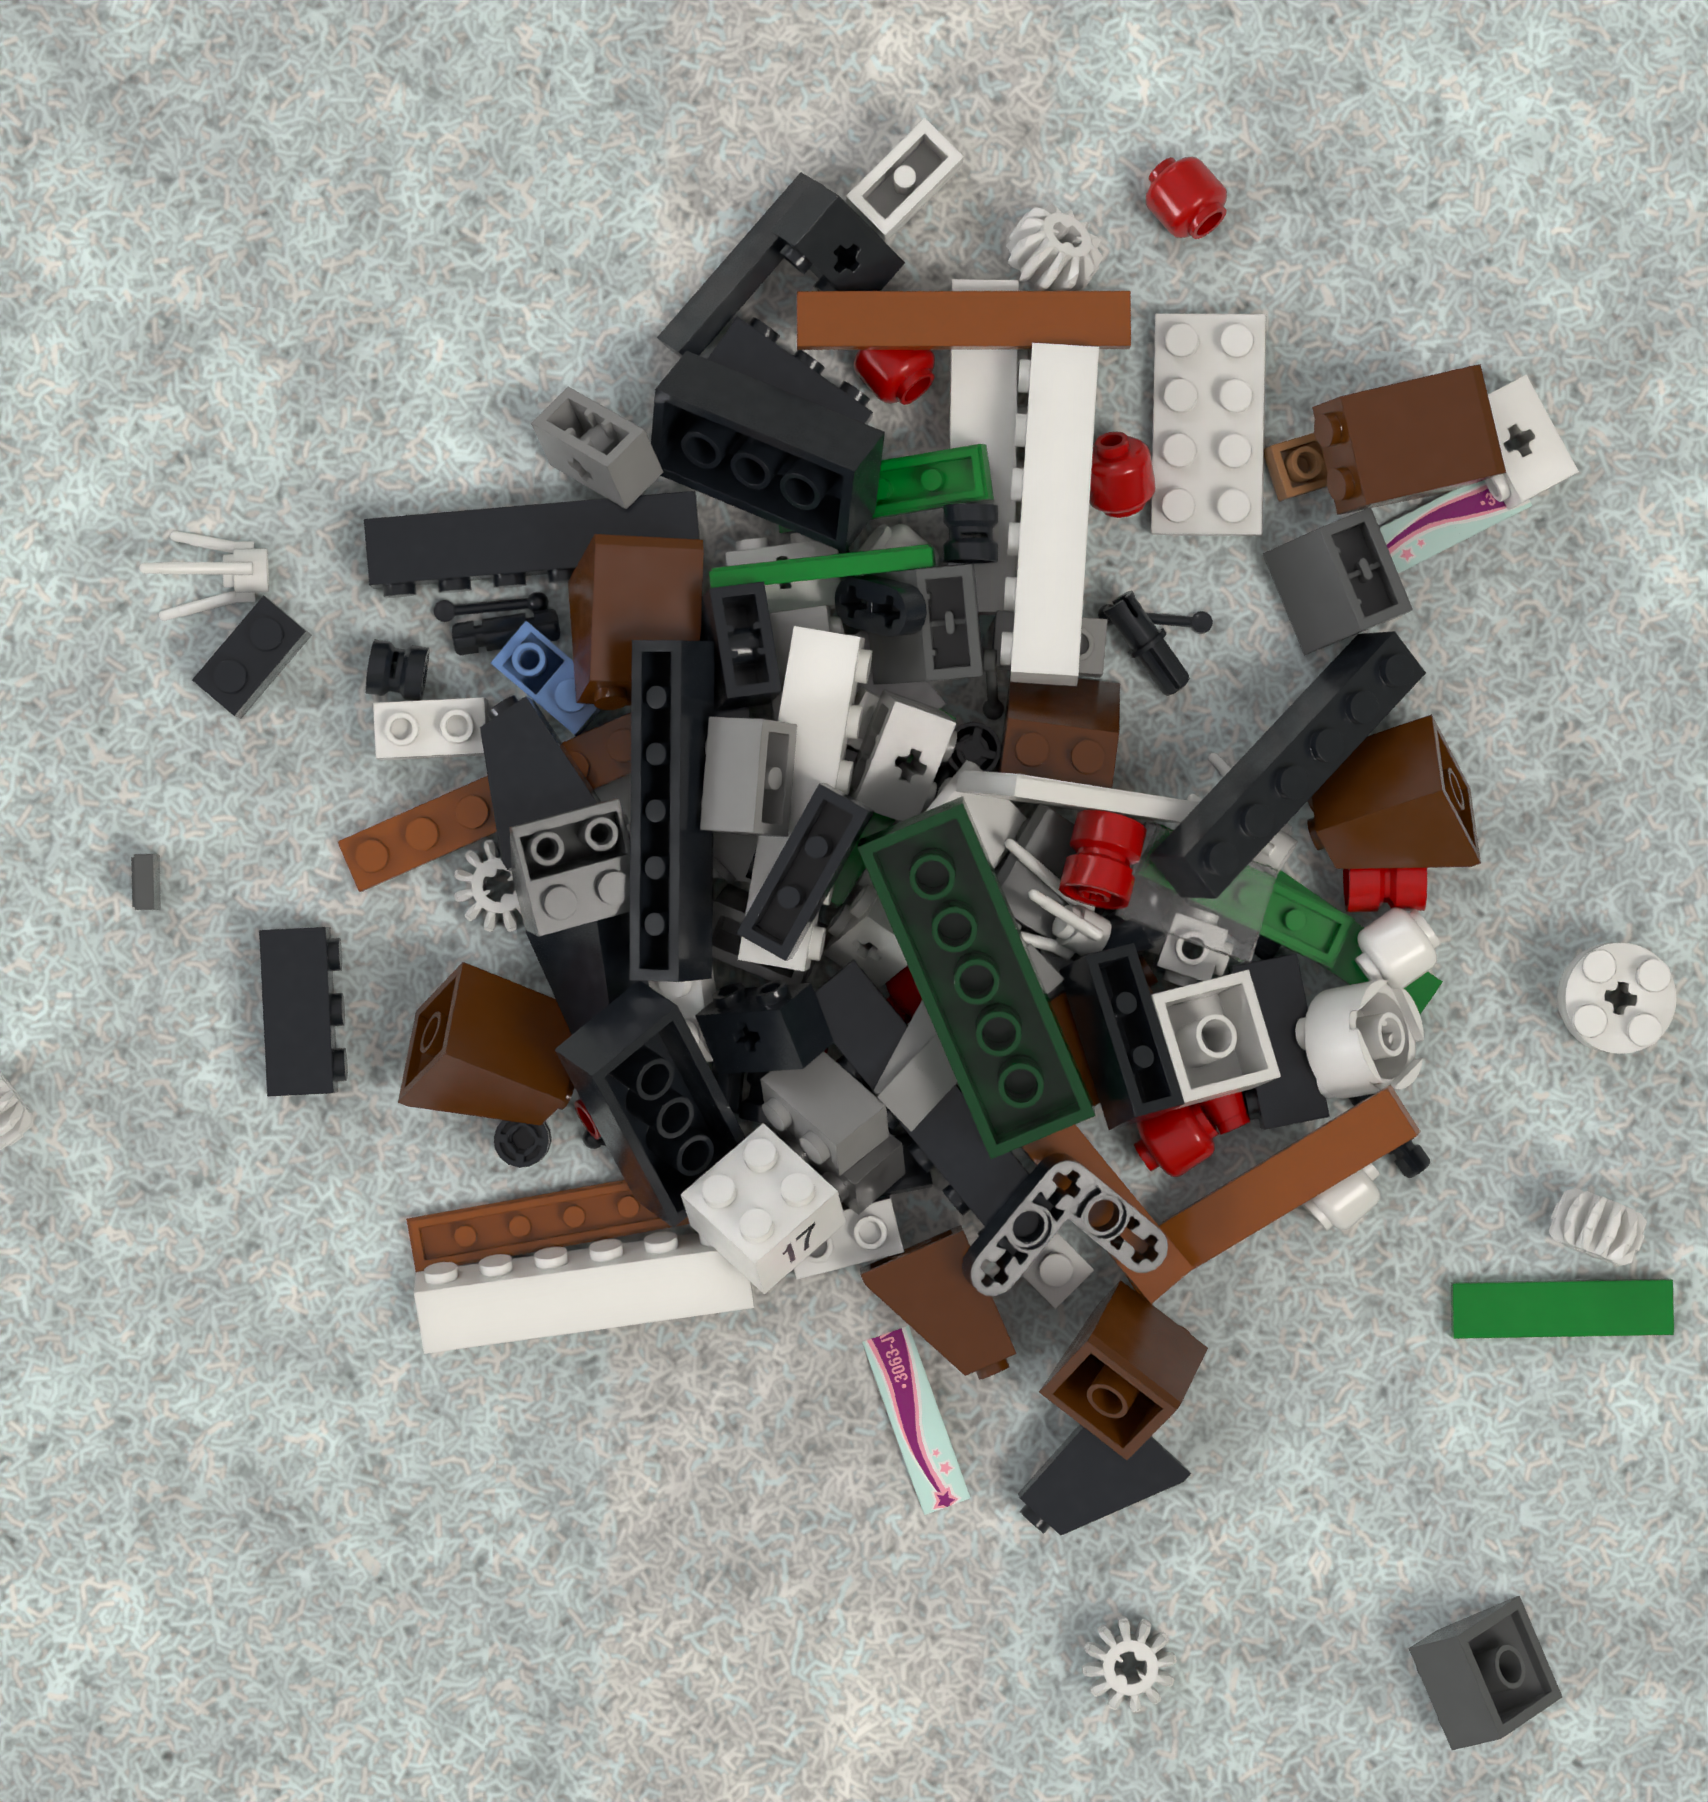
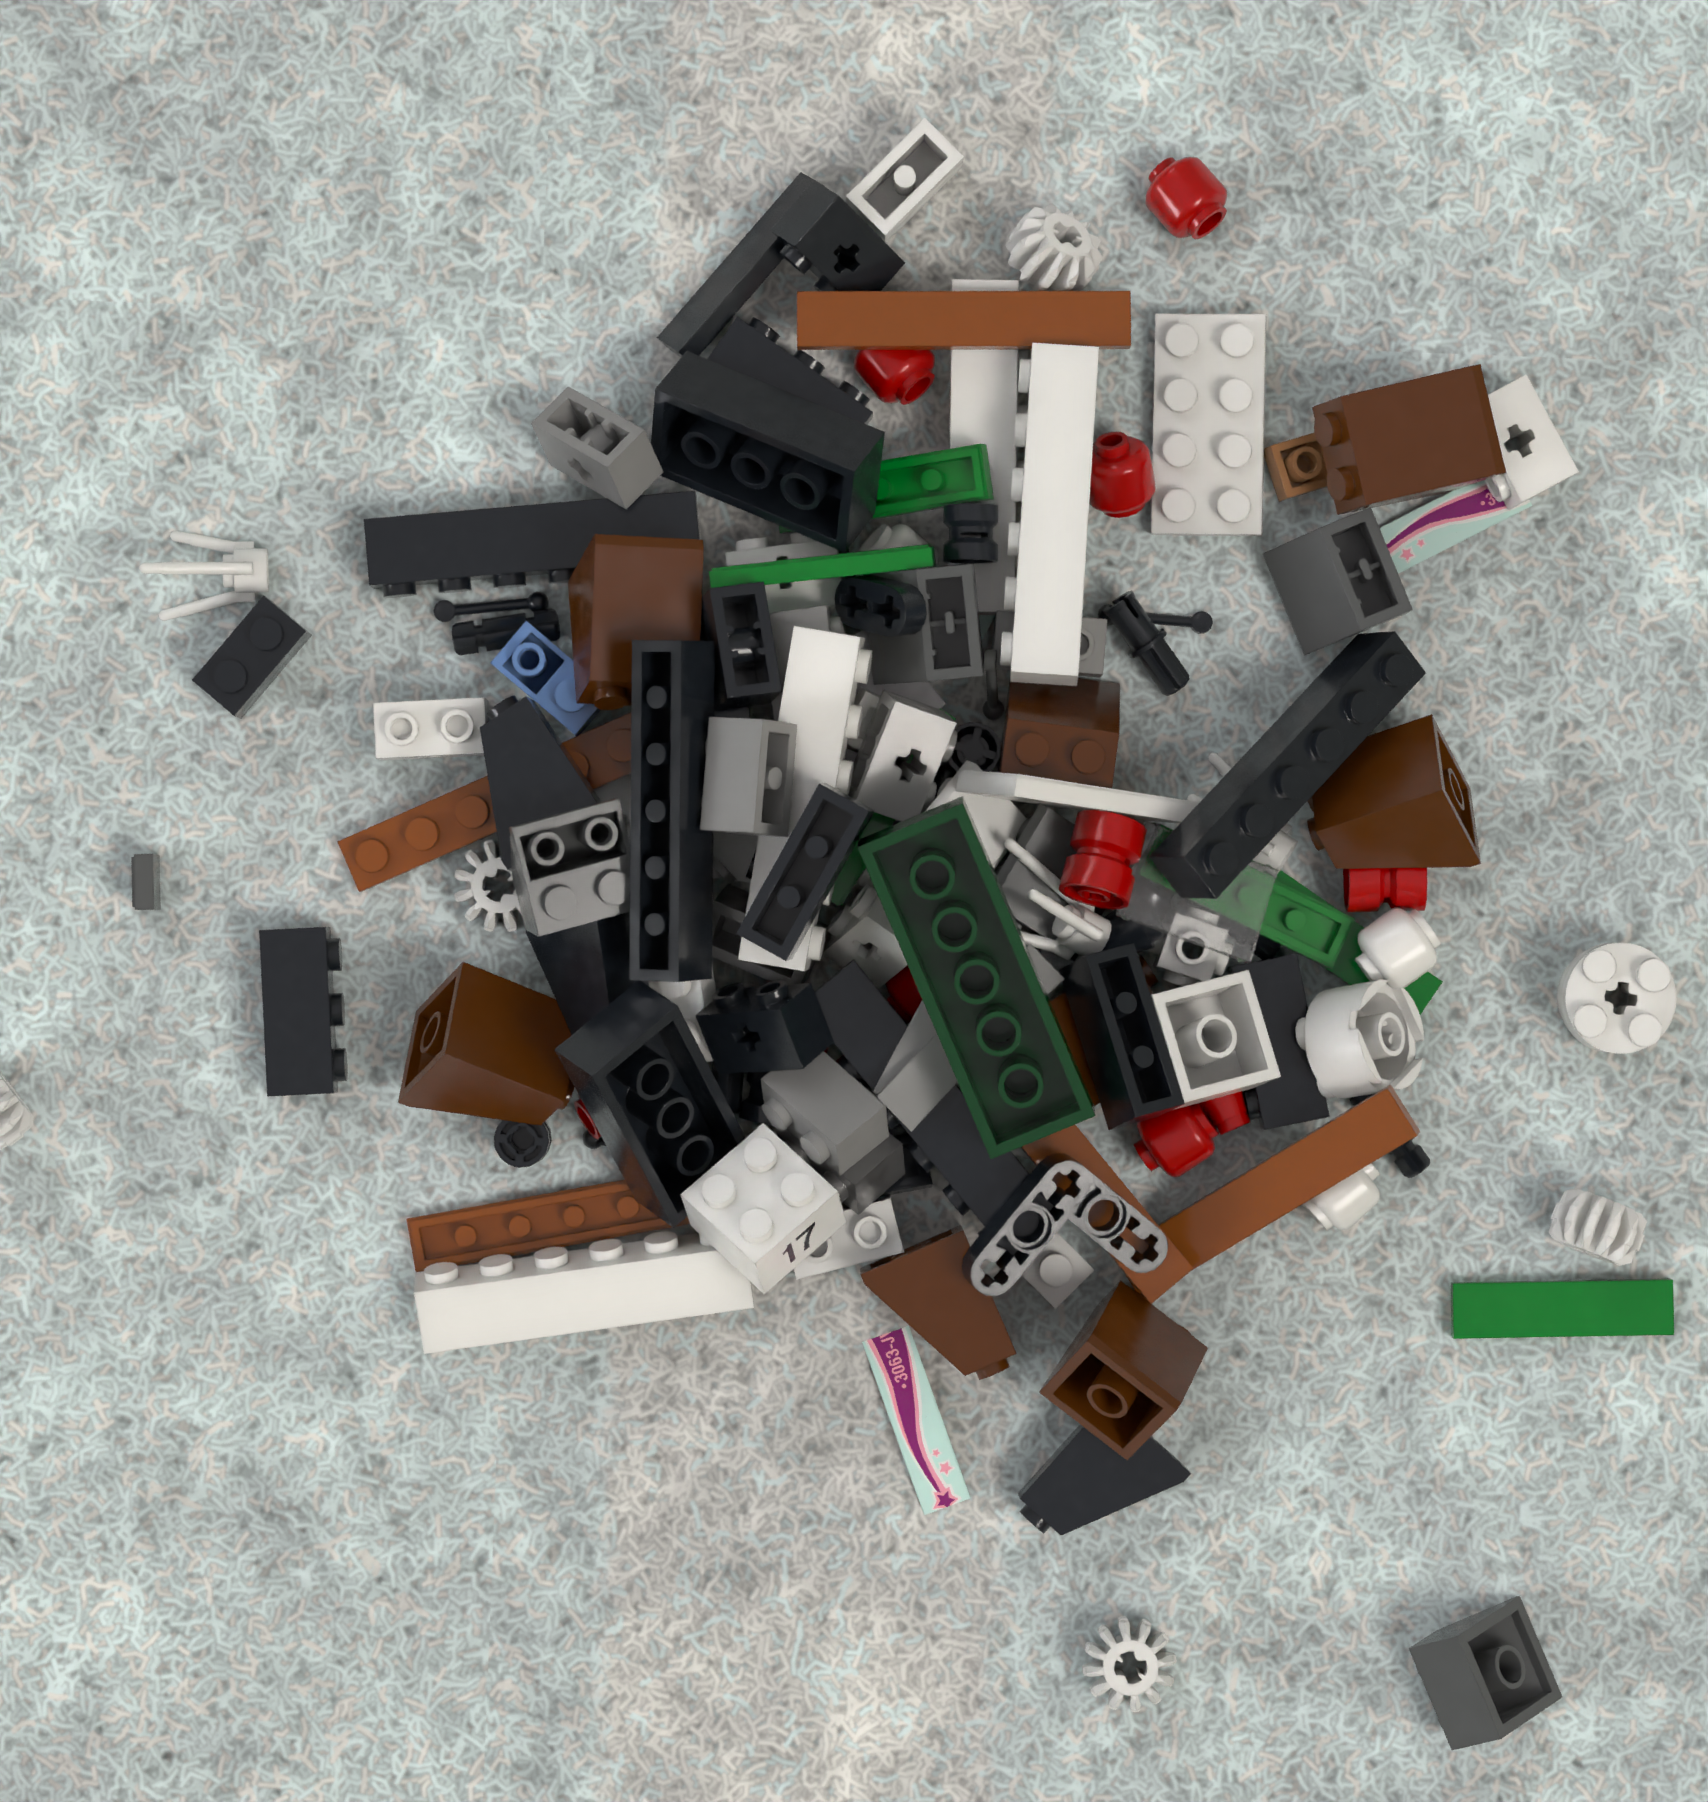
(409, 674): black wheel -> none

